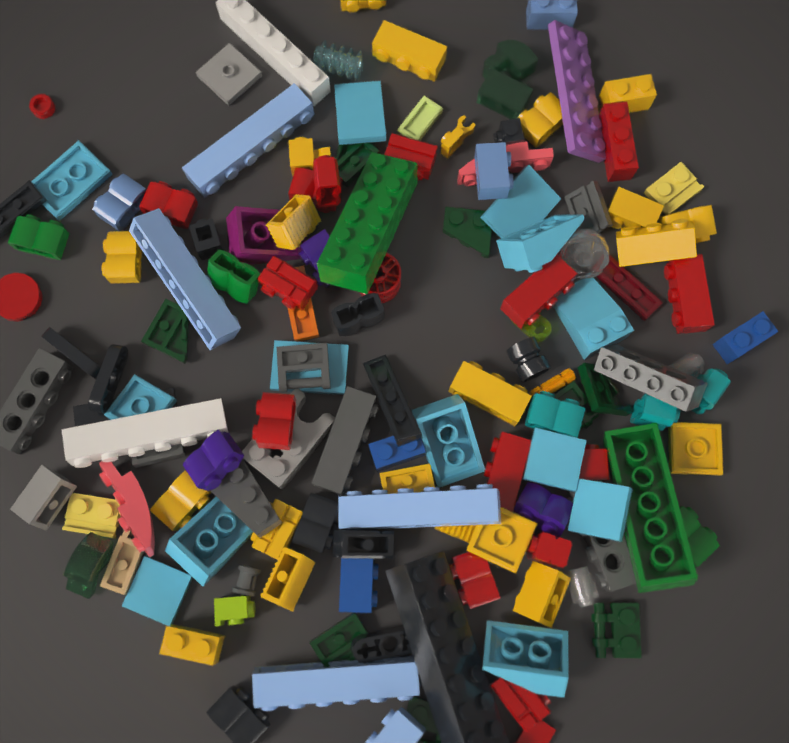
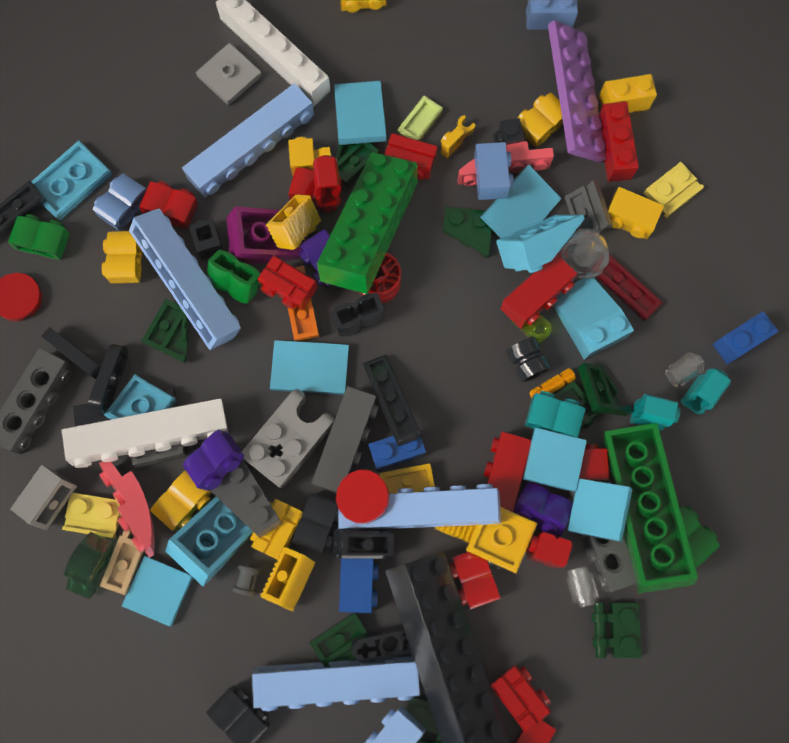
(42, 106): red tile -> none
(192, 644): yellow brick -> none
(233, 609): lime brick -> none
(275, 421): red brick -> none
(300, 359): dark grey plate -> none
(338, 60): clear light blue piece -> none
(362, 496): none -> red tile
(409, 51): yellow brick -> none
(449, 440): medium azure slope -> none
(490, 392): yellow brick -> none
(504, 94): clear green brick -> none
(514, 58): clear green brick -> none
(528, 656): medium azure slope -> none
(541, 594): yellow brick -> none
(650, 377): brick -> none
(656, 243): yellow brick -> none
(689, 295): red brick -> none
(695, 449): yellow plate -> none
(700, 216): yellow brick -> none

